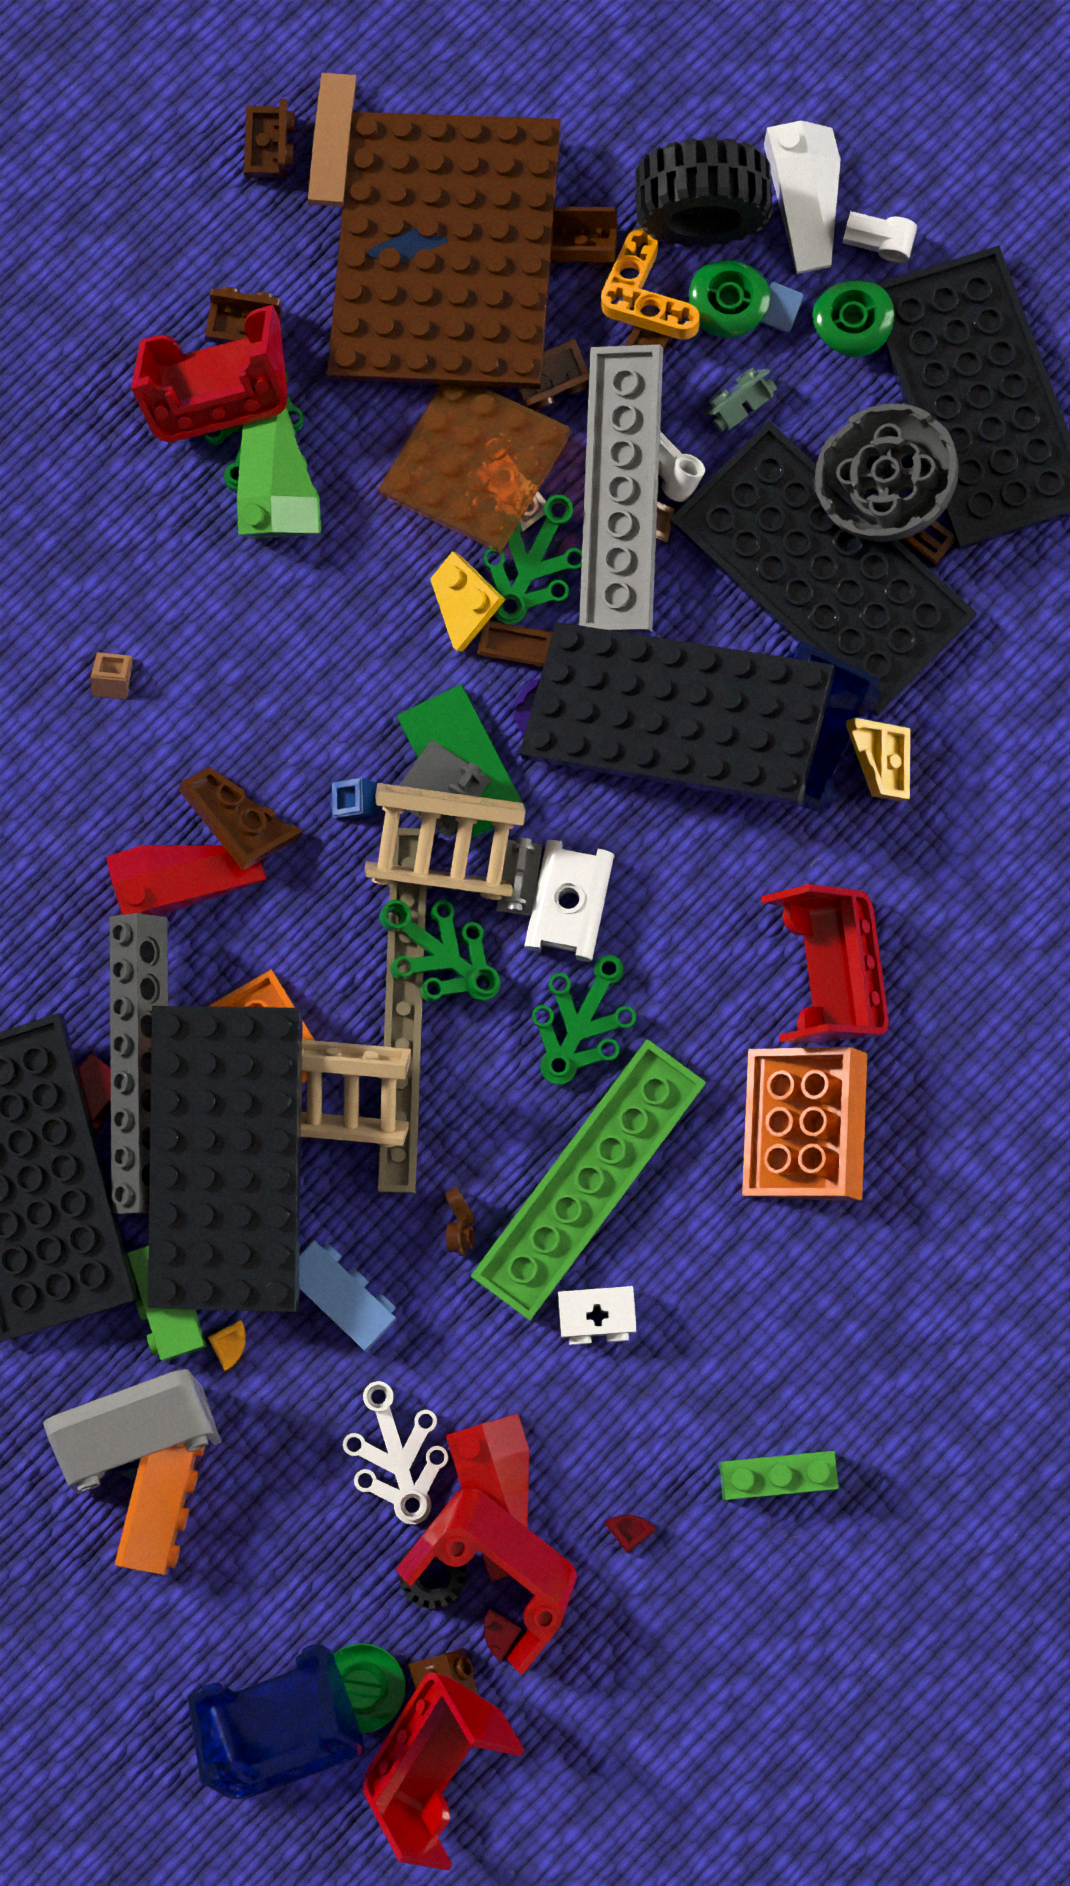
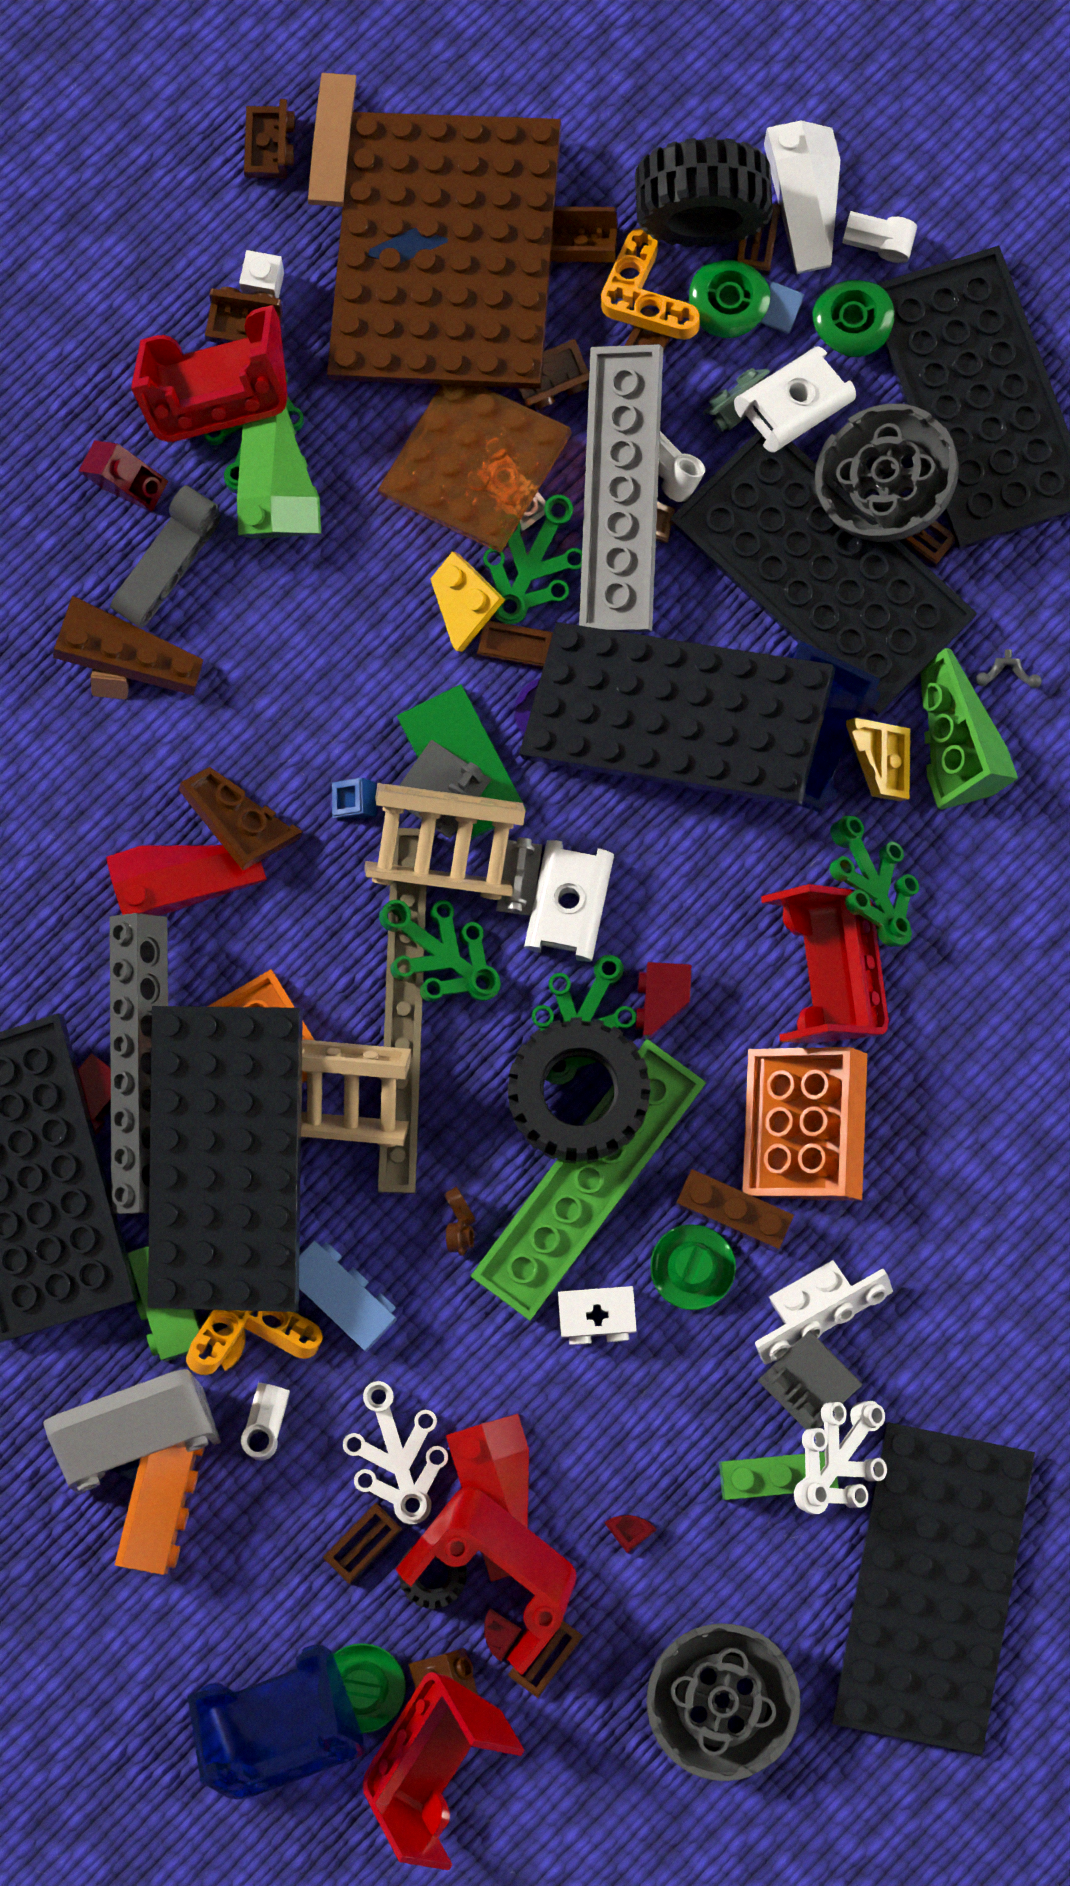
(117, 647): none -> reddish brown wing
(123, 474): none -> dark red slope
(168, 557): none -> dark grey beam
(237, 1321): none -> light orange beam
(261, 273): none -> white brick
(265, 1417): none -> white piece
(340, 1566): none -> reddish brown tile
(525, 1681): none -> reddish brown tile
(570, 1040): none -> black tyre
(666, 996): none -> dark red slope
(692, 1267): none -> green hat
(734, 1210): none -> reddish brown brick
(761, 266): none -> reddish brown tile
(767, 1712): none -> dark grey brick
(781, 417): none -> white piece
(808, 1379): none -> dark grey hinge
(813, 1491): none -> white plant
(817, 1305): none -> white bracket
(891, 920): none -> green plant
(933, 1589): none -> black plate
(964, 744): none -> bright green wedge
(983, 679): none -> dark grey piece

